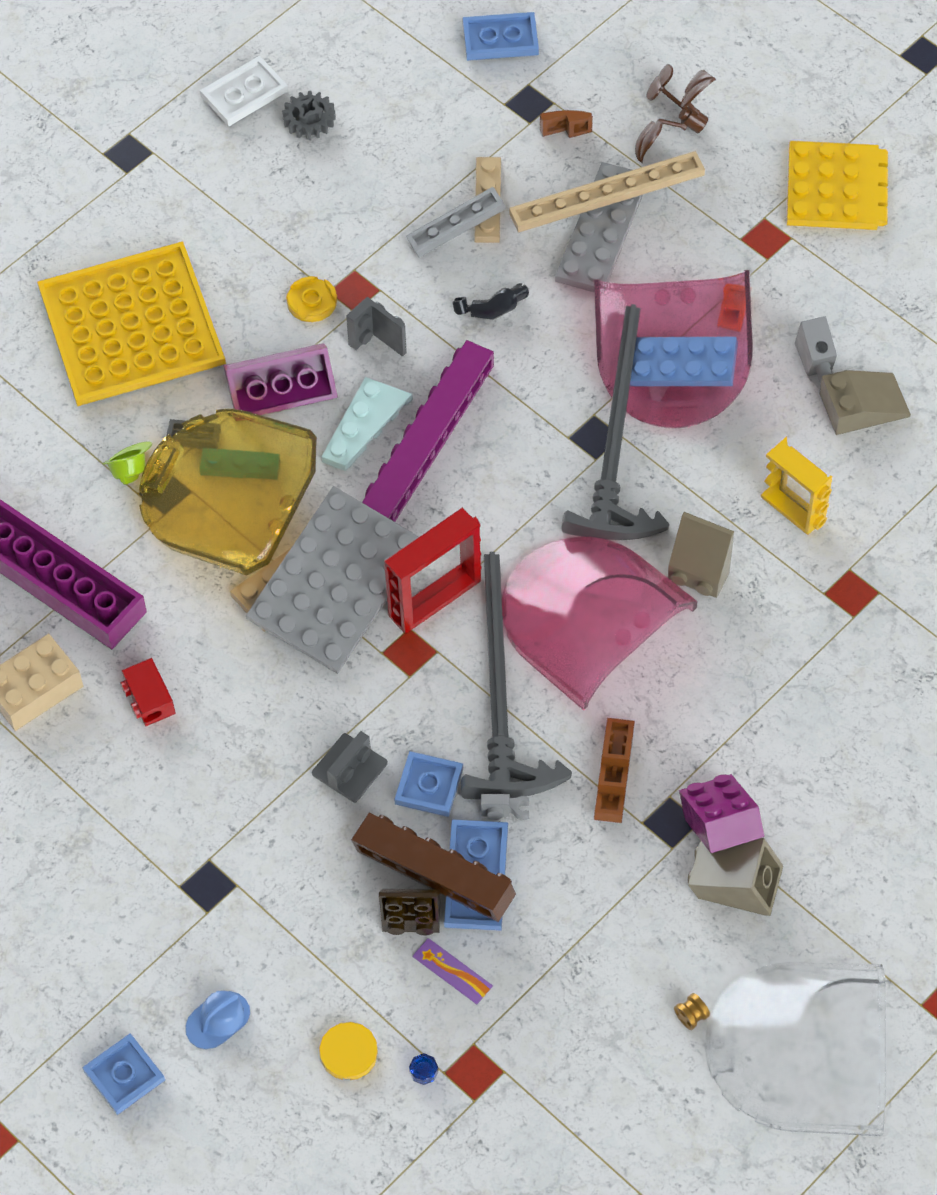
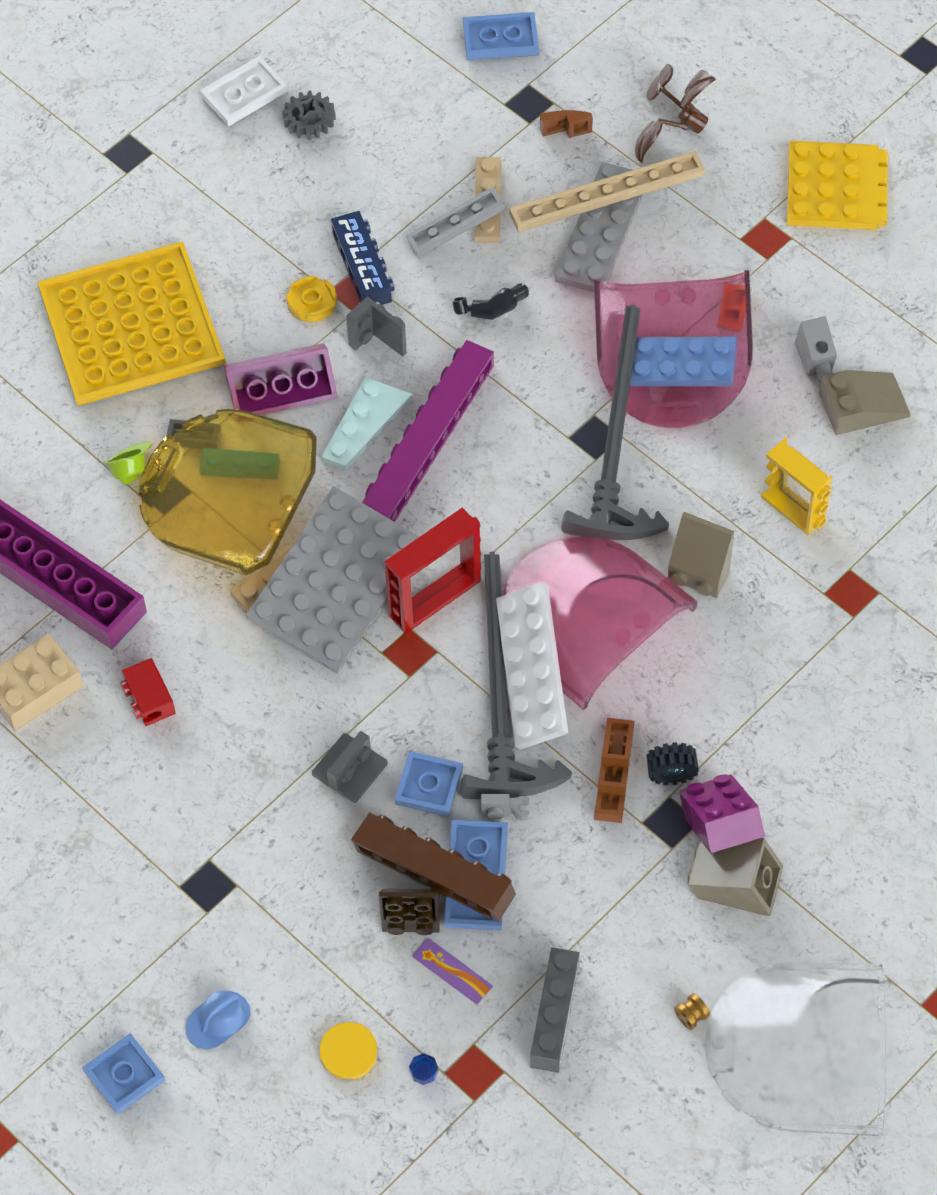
(361, 258): none -> dark blue brick
(531, 666): none -> white plate
(554, 1010): none -> dark grey brick
(672, 763): none -> black bush

